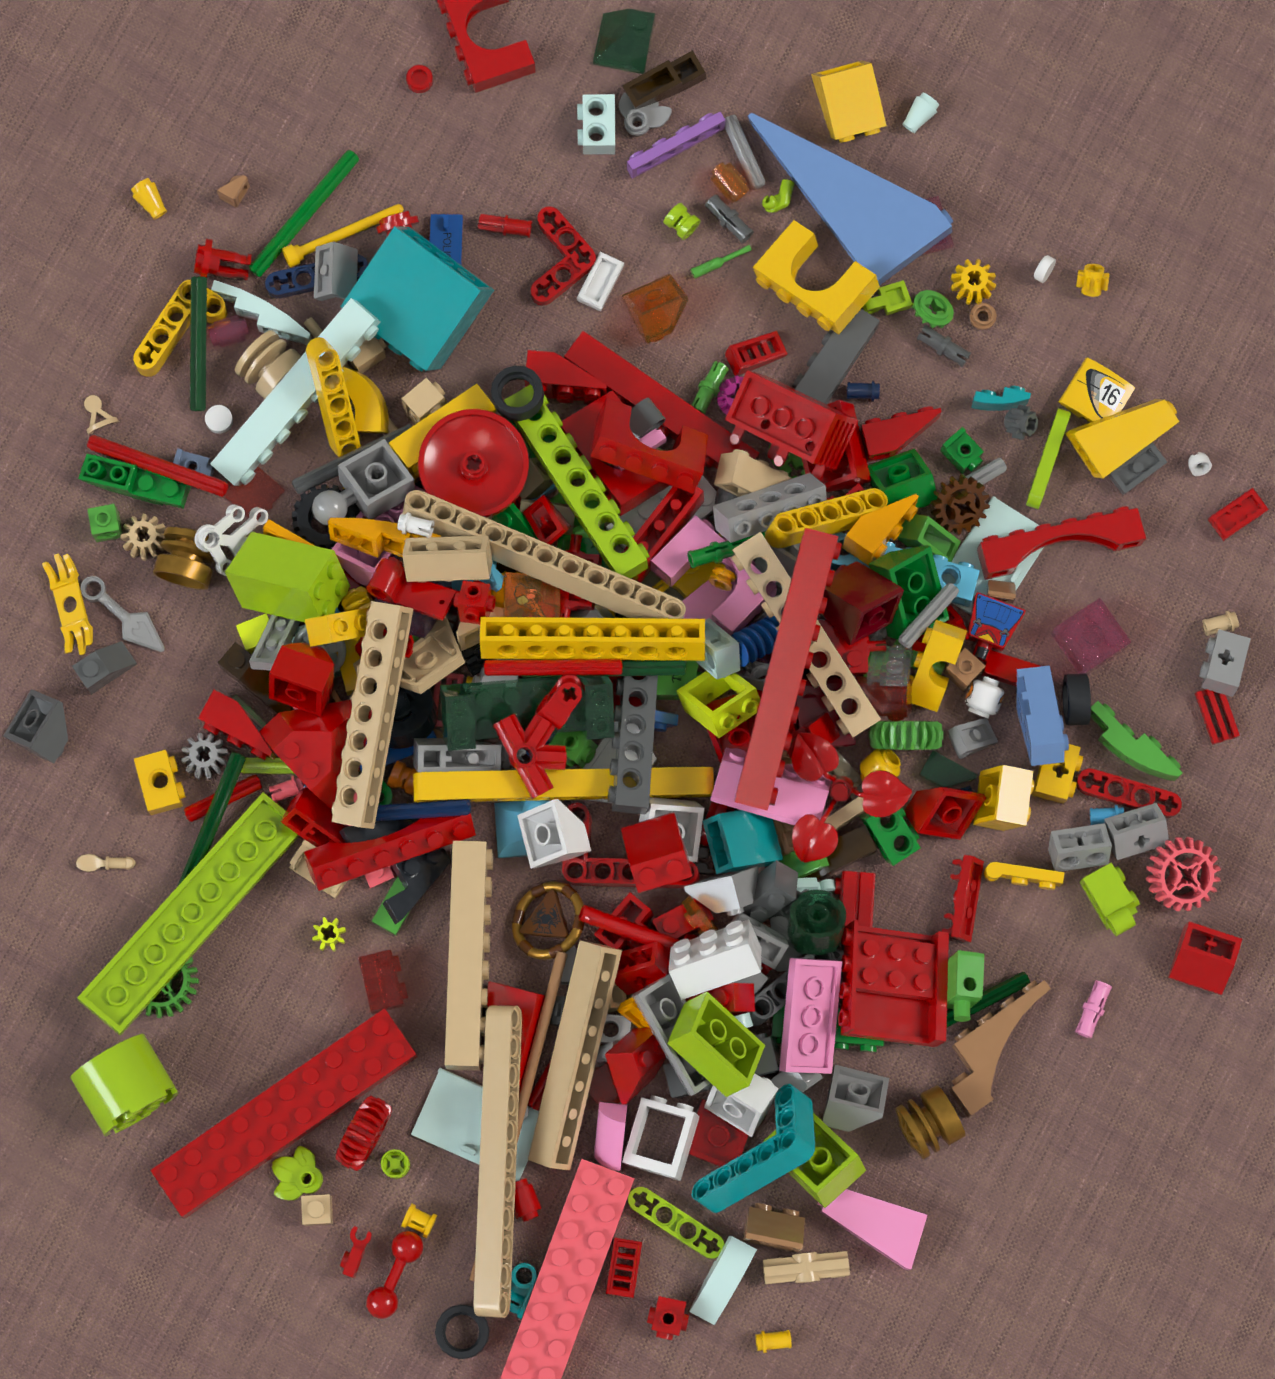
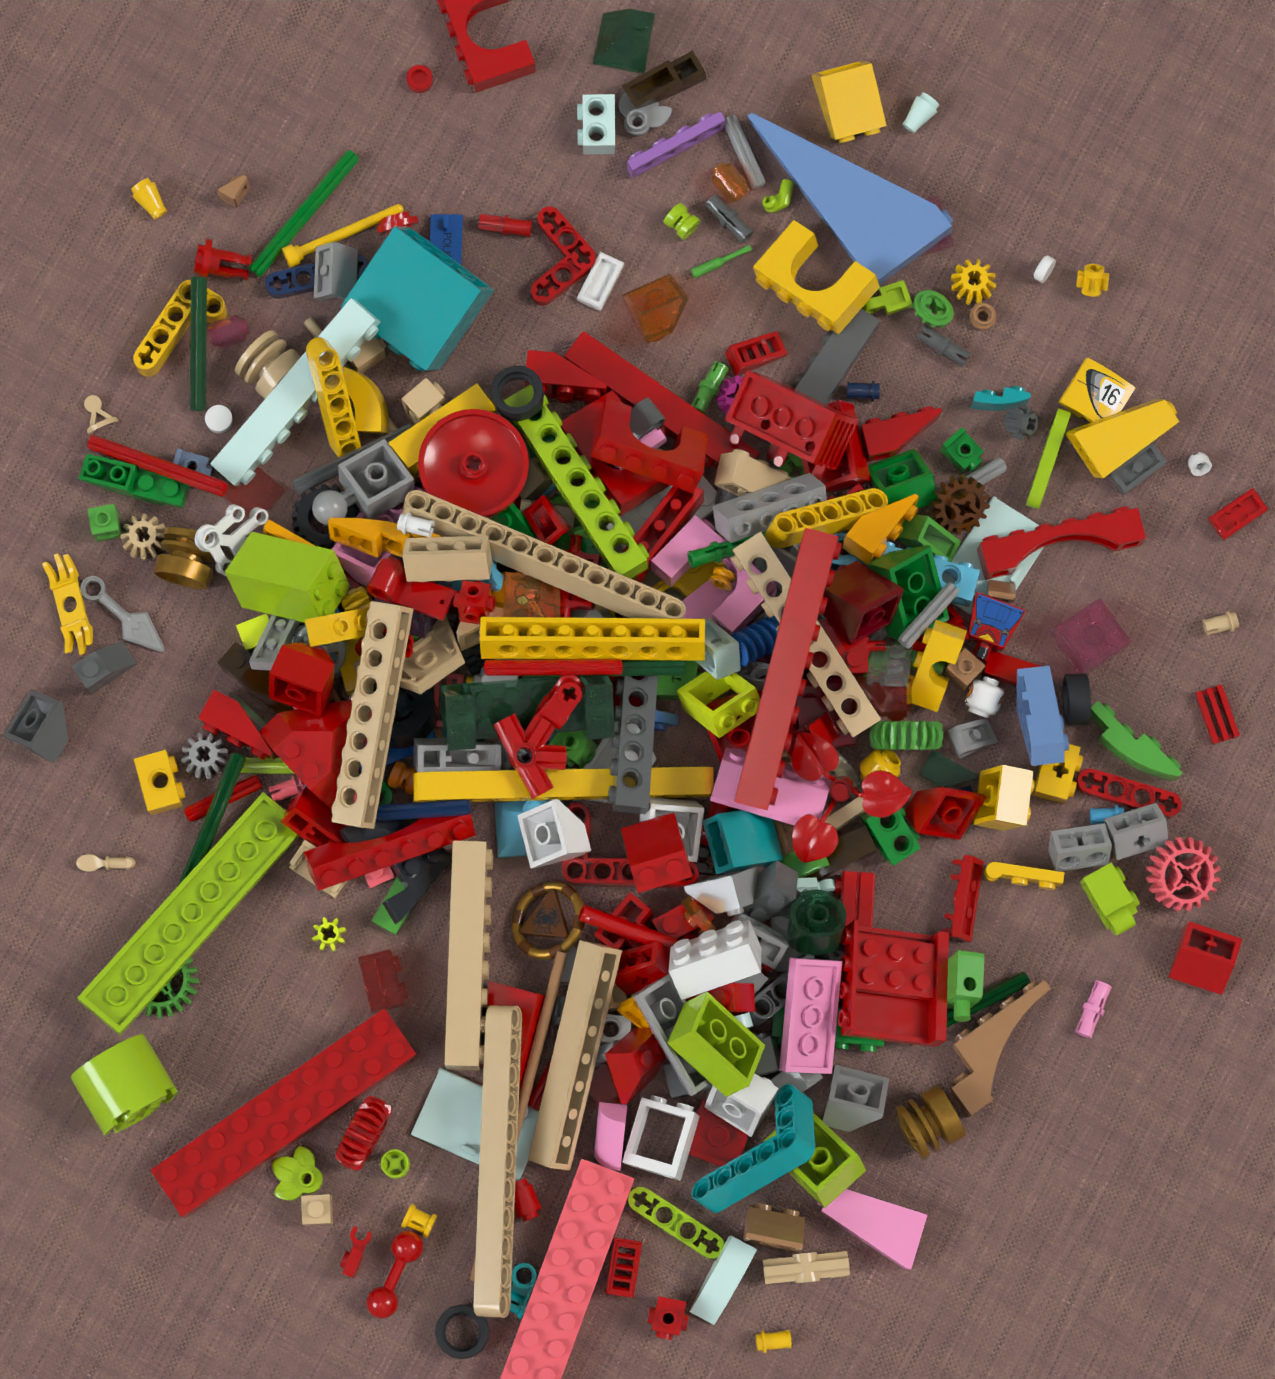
(267, 315): light aqua slope -> none
(1227, 676): light grey brick -> none

